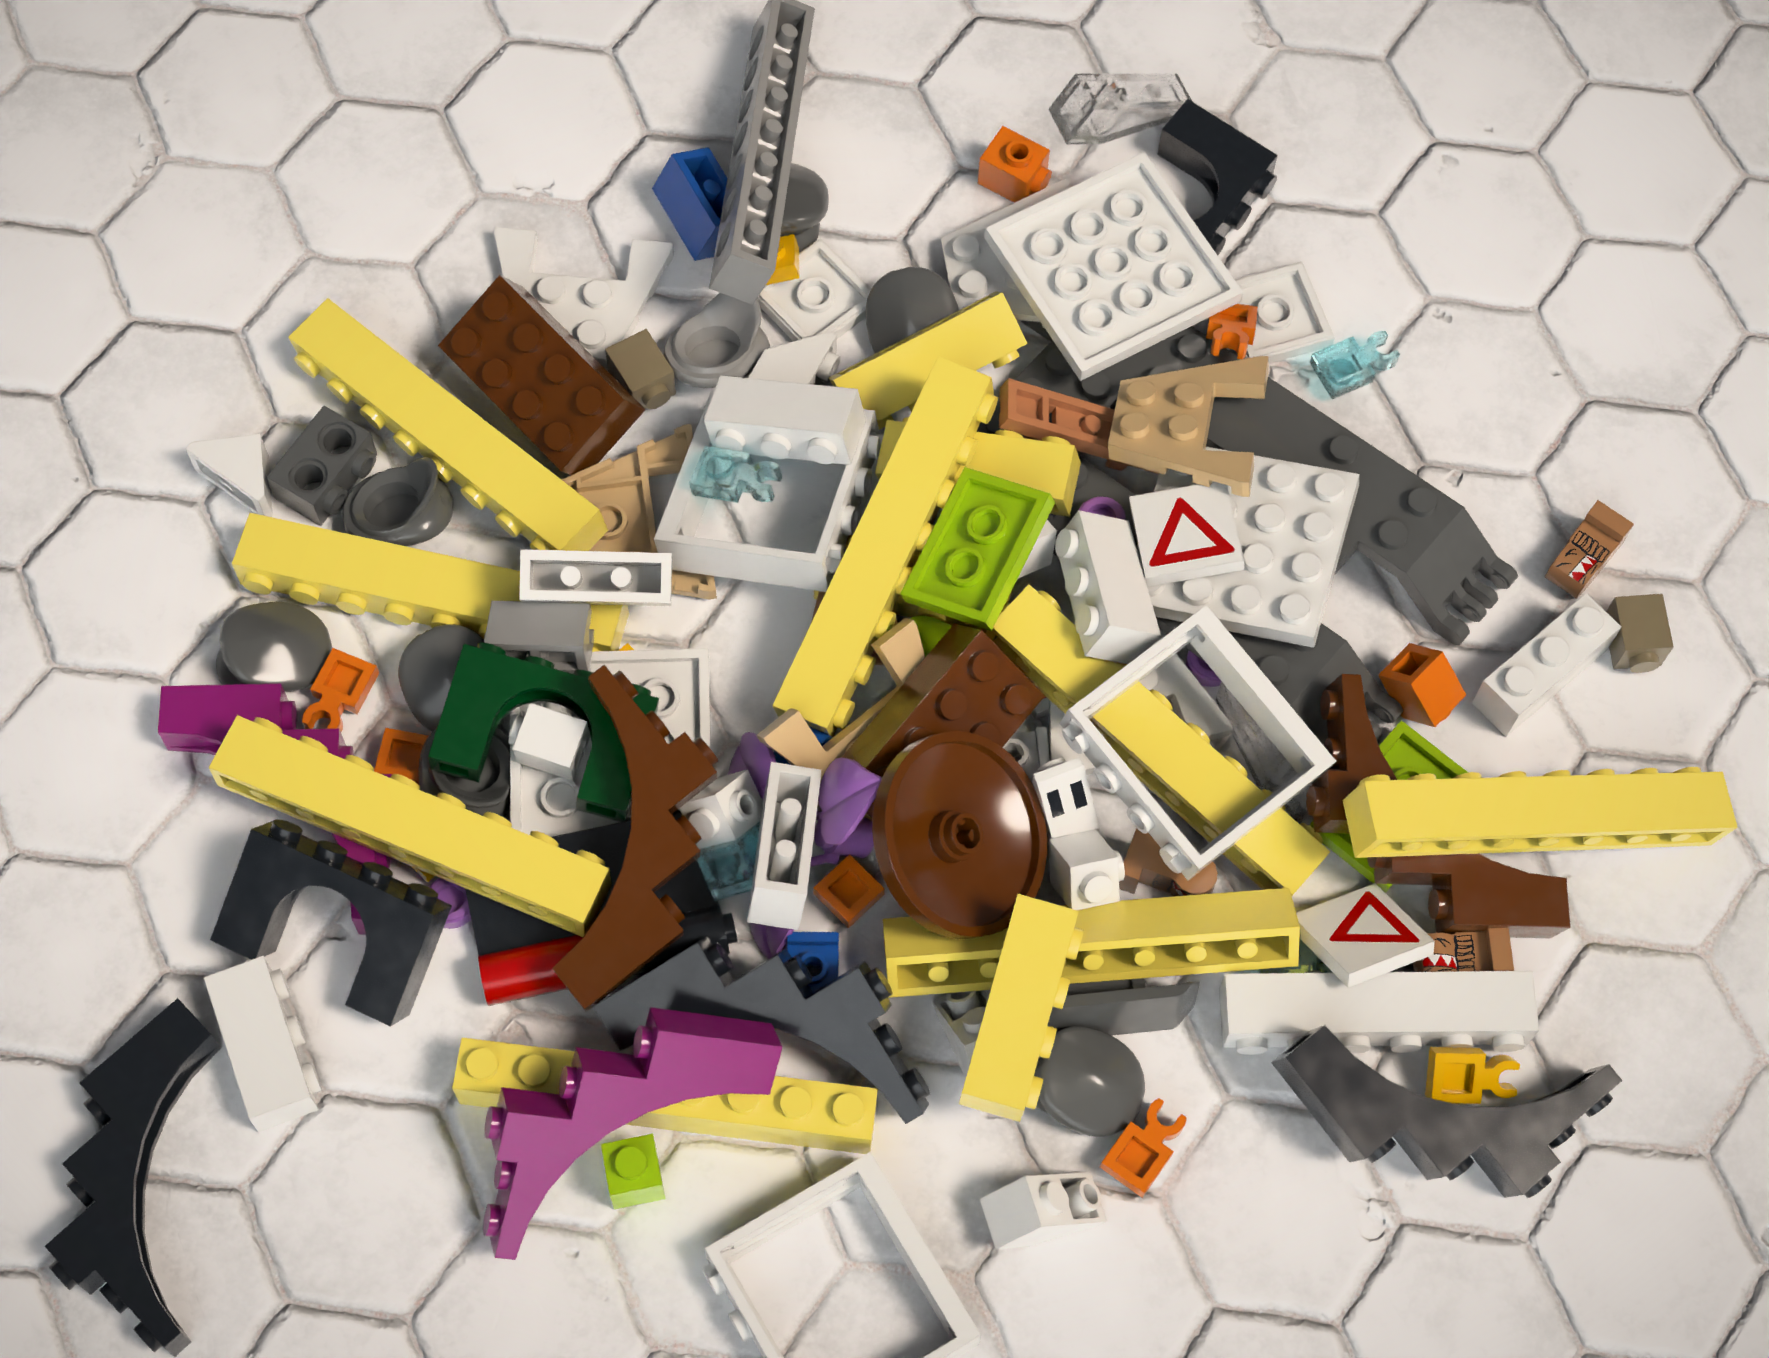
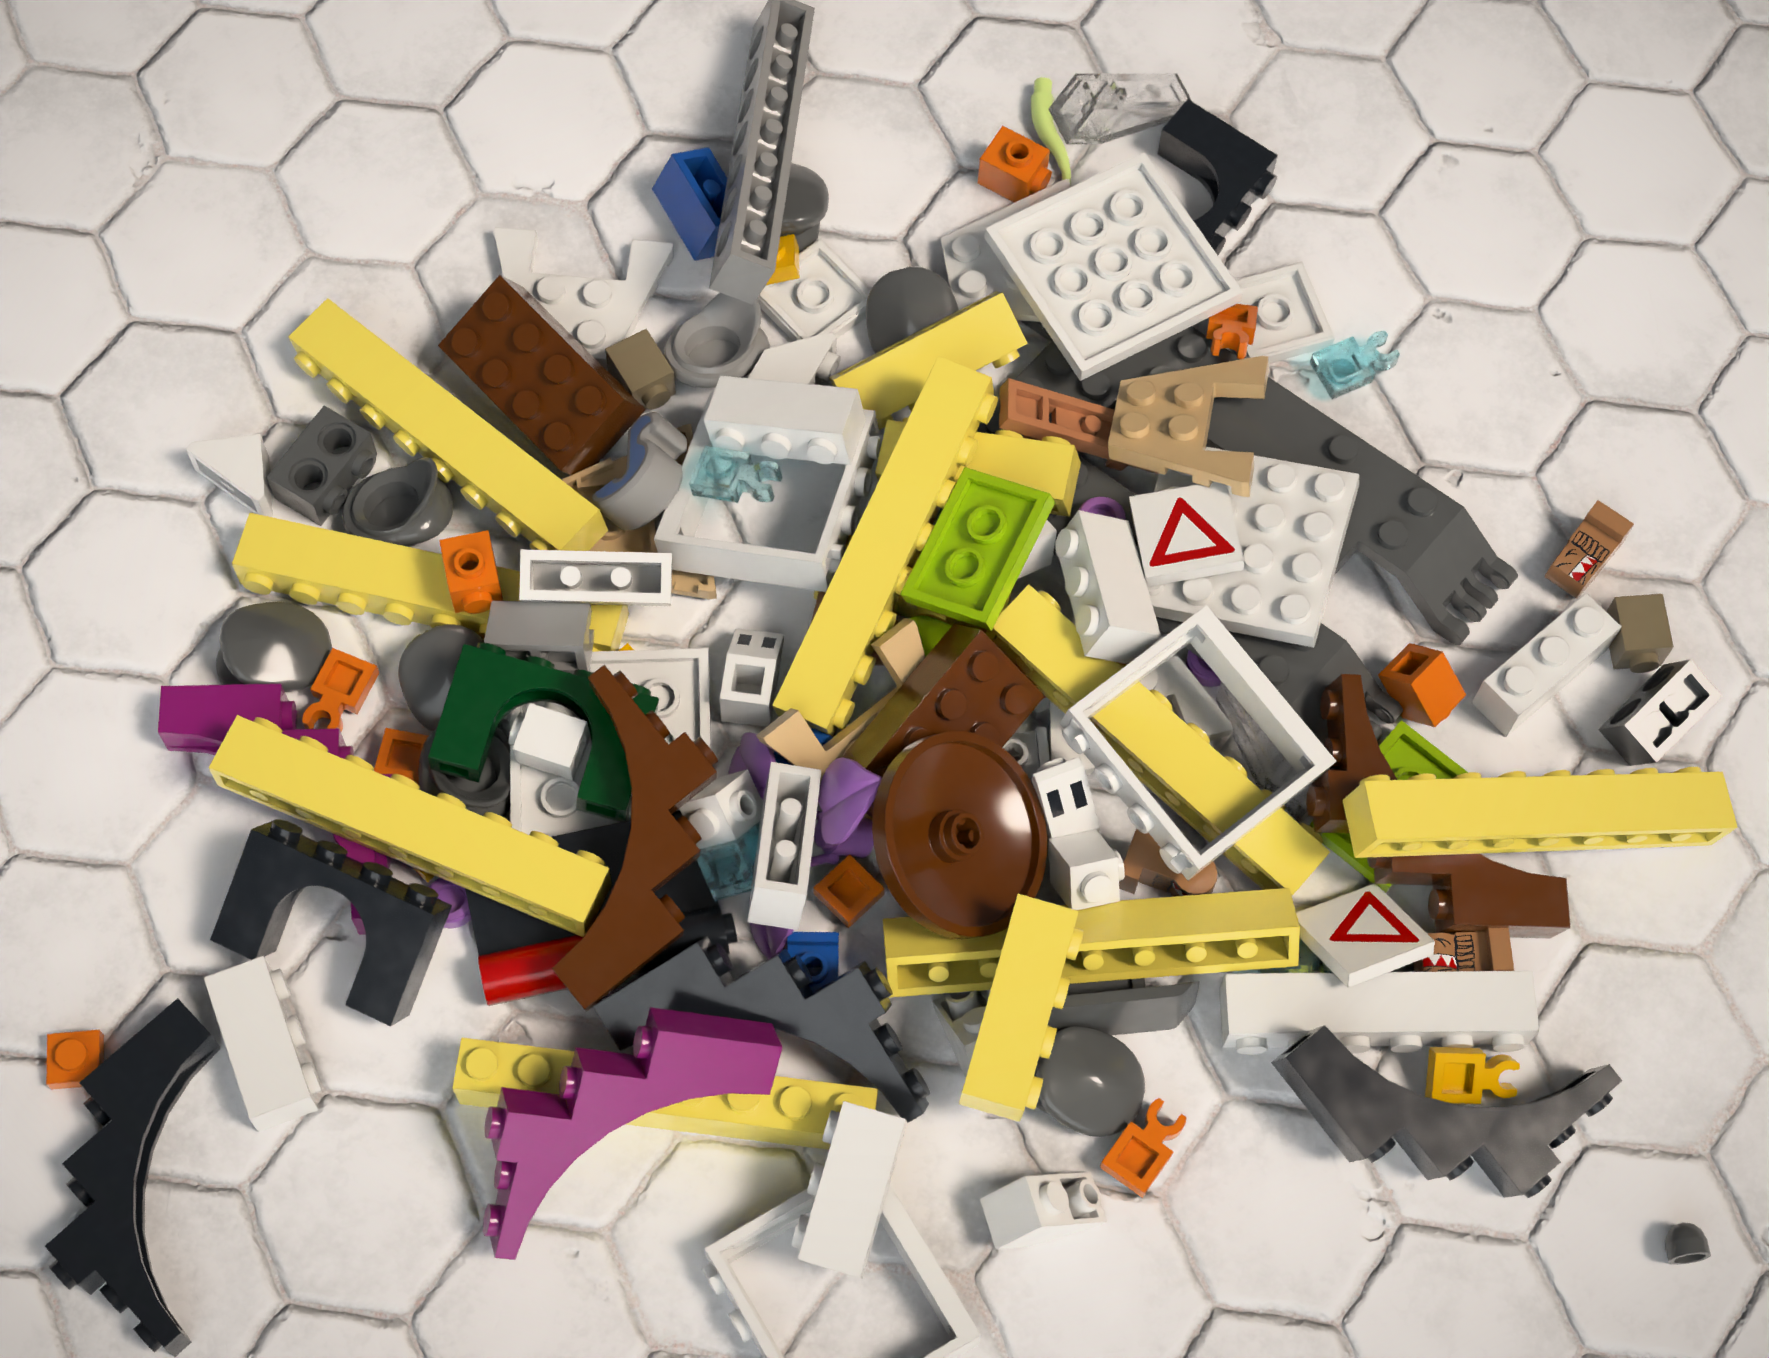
(73, 1057): none -> orange plate
(471, 572): none -> orange brick
(633, 1171): lime brick -> none
(650, 474): none -> light grey animal
(751, 677): none -> white slope
(849, 1189): none -> white brick
(1043, 123): none -> yellowish green animal
(1660, 712): none -> brick
(1686, 1244): none -> dark grey hinge

